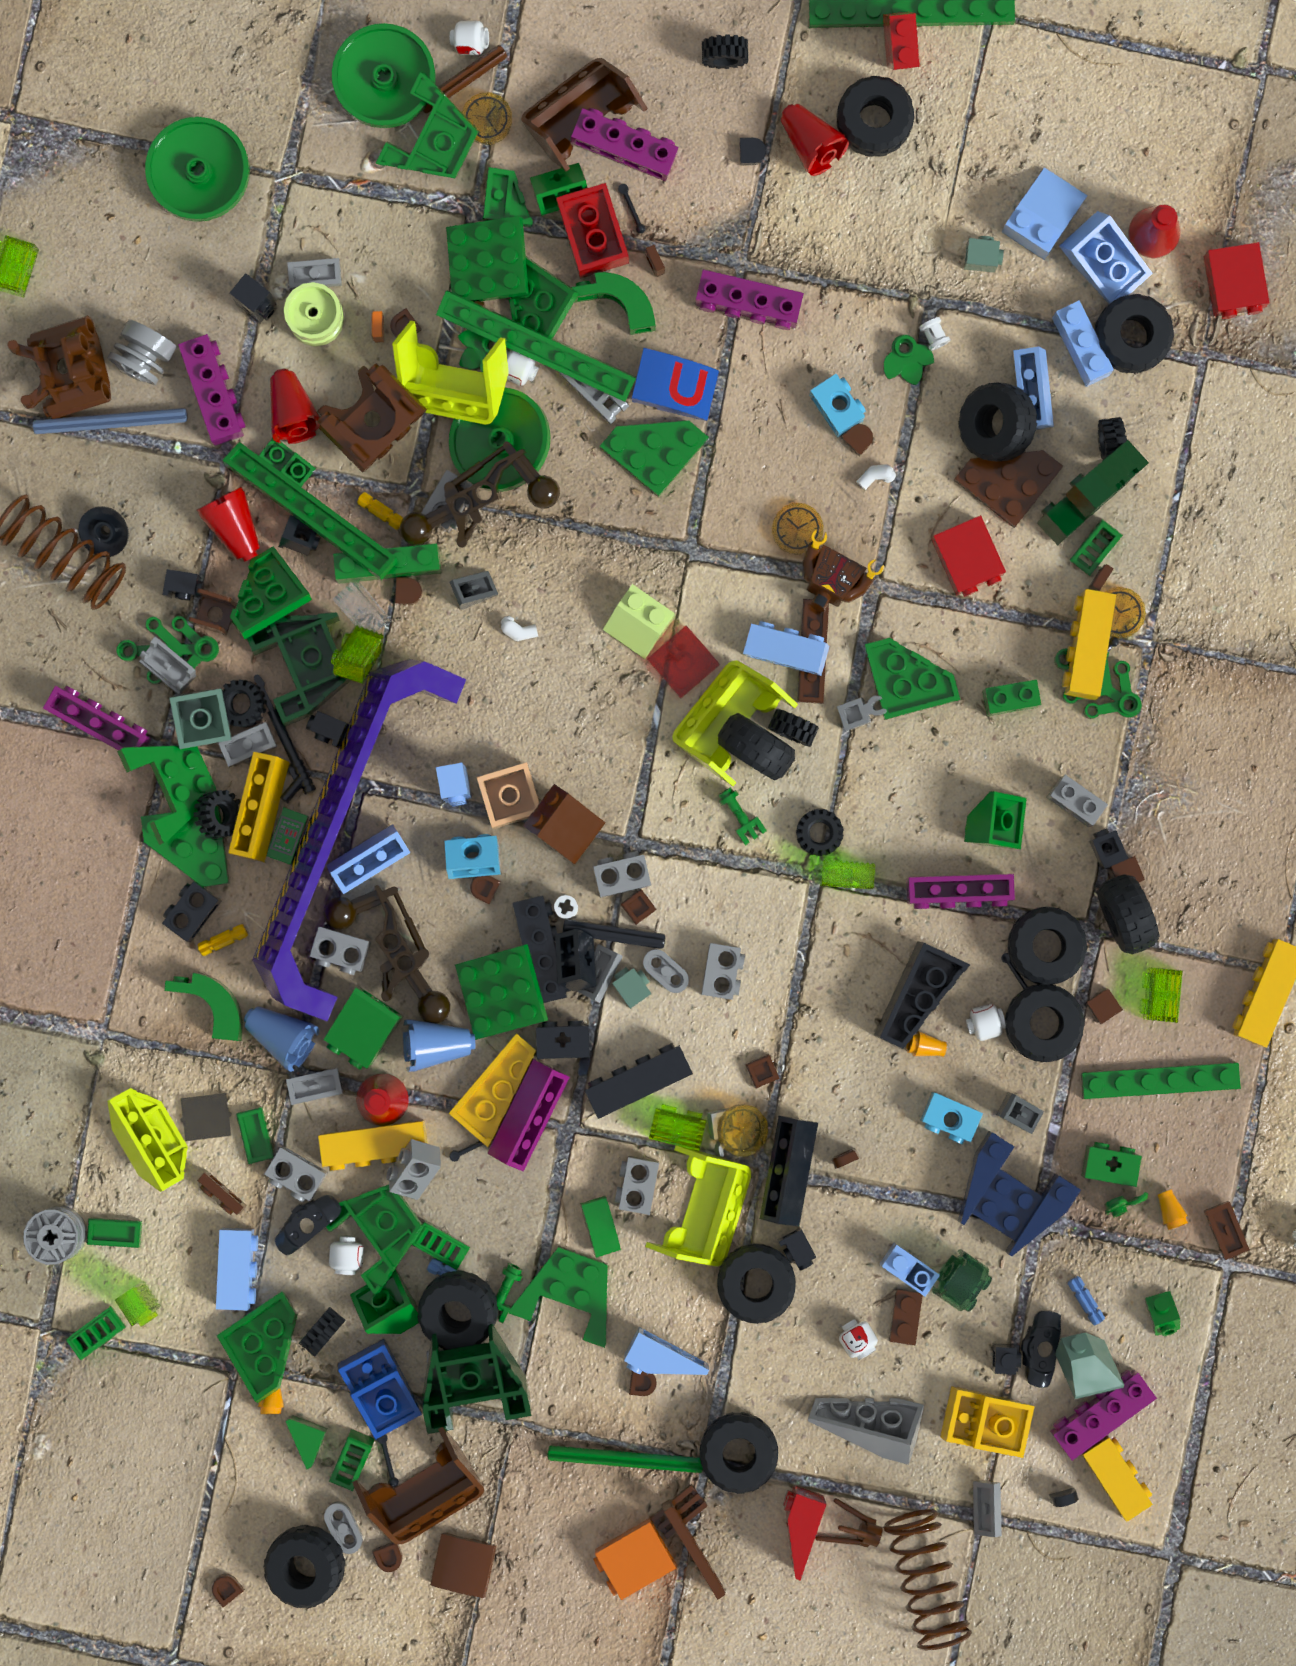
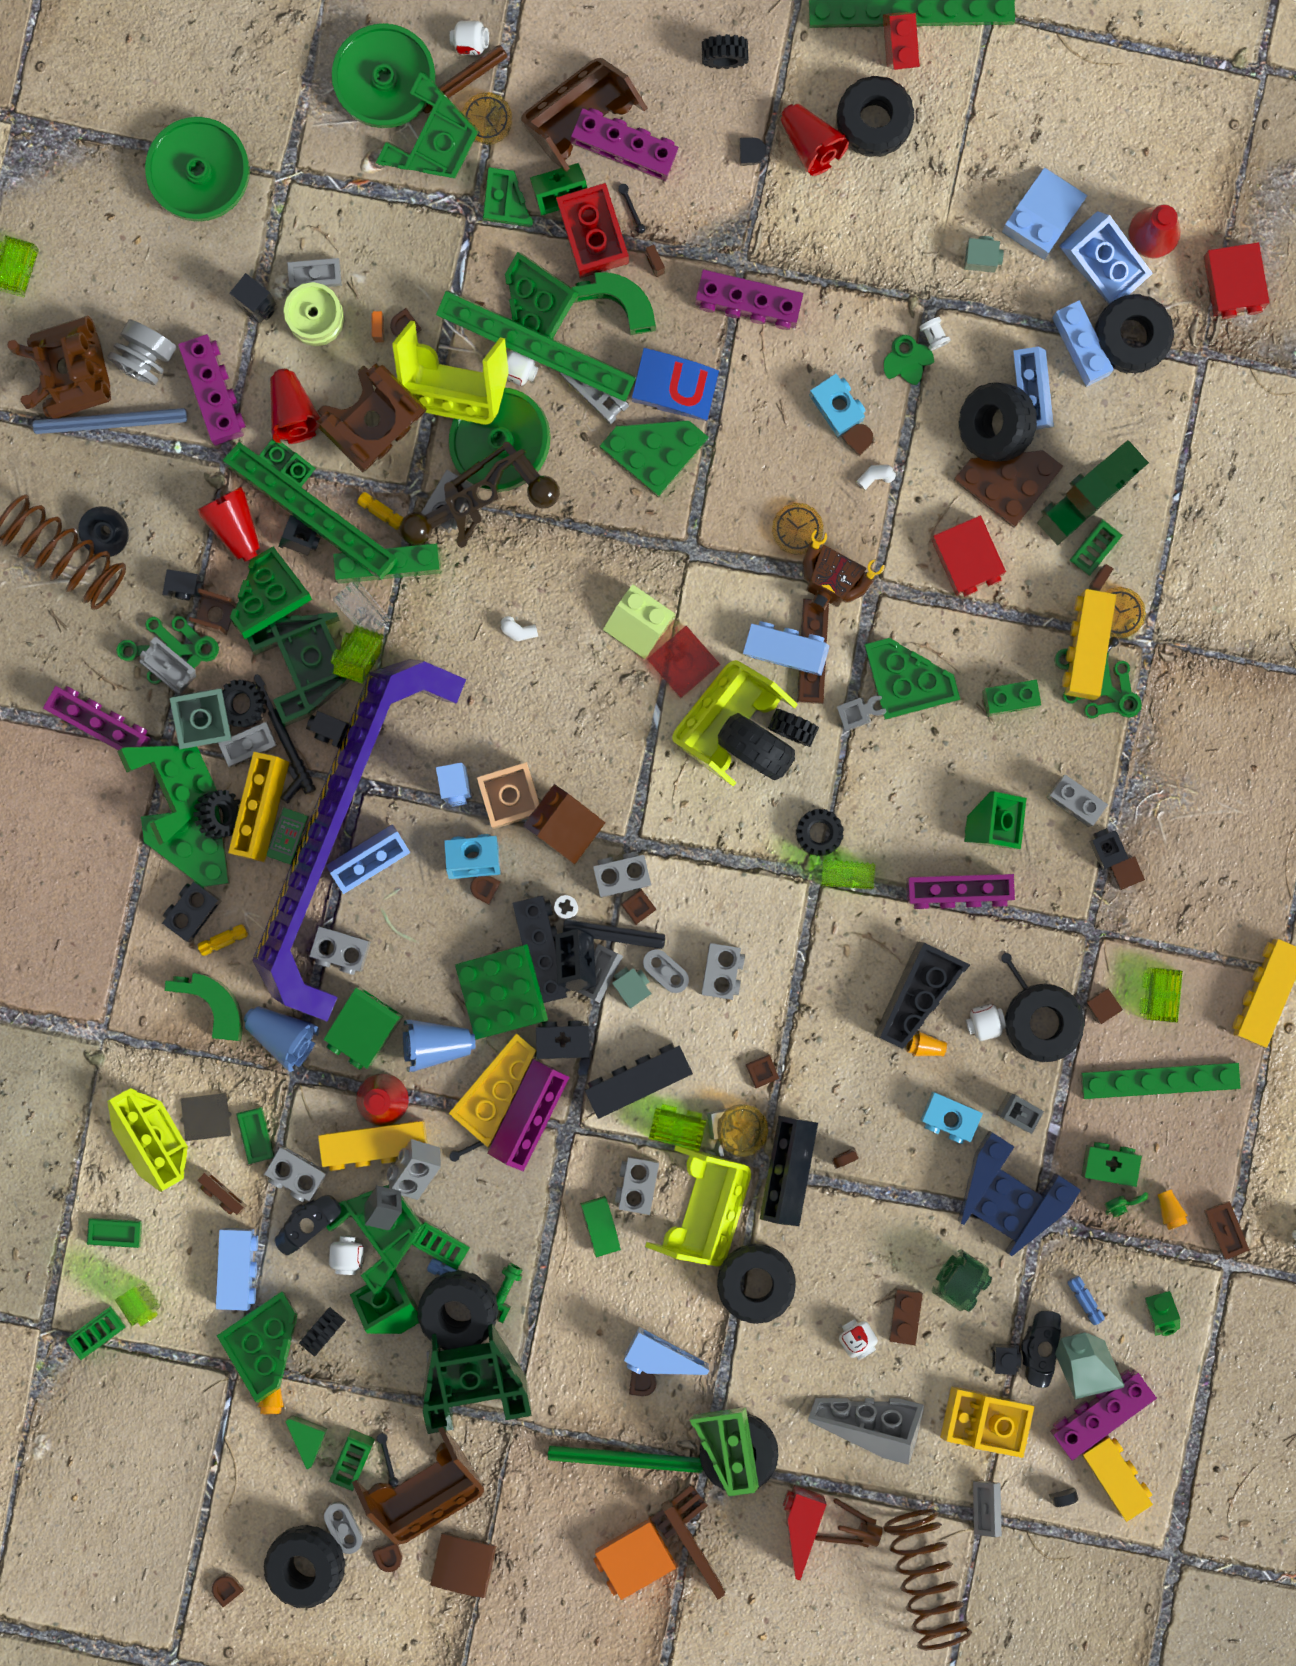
(59, 1220): light grey wheel -> none
(314, 1086): light grey plate -> none
(341, 914): dark brown piece -> none
(379, 1389): blue slope -> none
(383, 1208): none -> dark grey panel
(407, 591): reddish brown tile -> none
(473, 589): dark grey slope -> none
(476, 350): green plate -> none
(488, 259): green plate -> none
(574, 1282): green wing -> none
(730, 1448): none -> bright green wedge
(747, 825): green hinge -> none
(798, 1249): black brick -> none
(909, 1269): light blue slope -> none
(1072, 945): black tyre -> none
(1111, 435): black tyre -> none
(1128, 914): black tyre -> none

